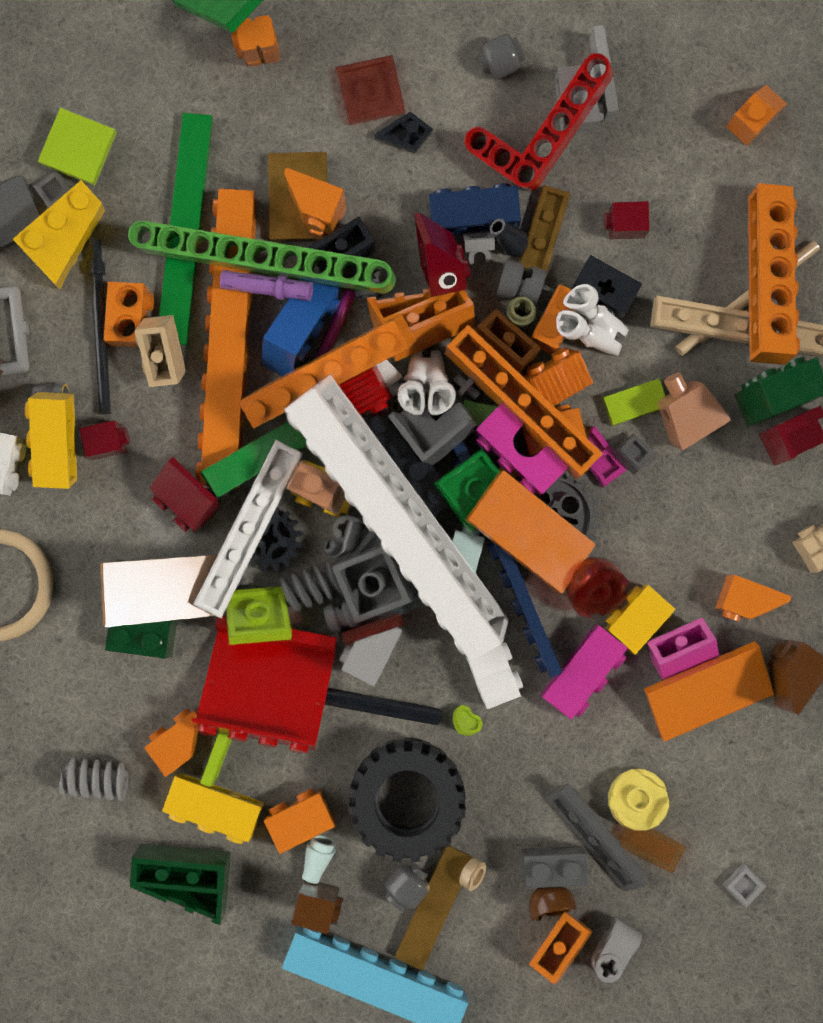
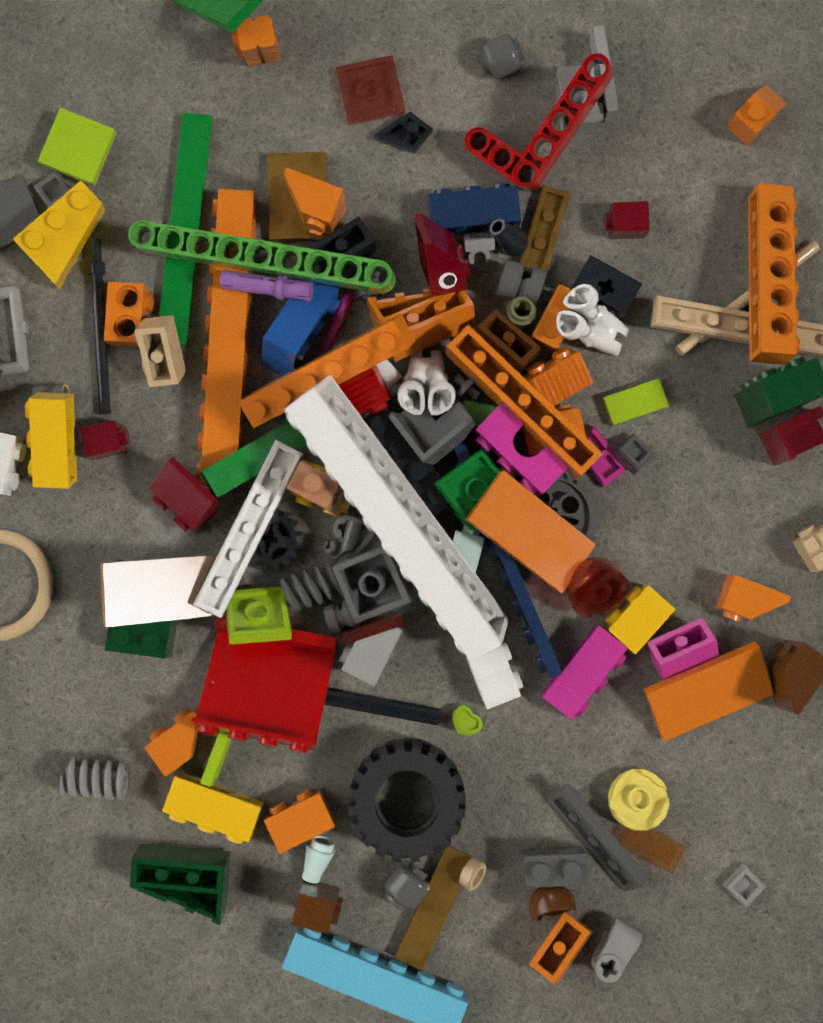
(689, 412): nougat torso -> none

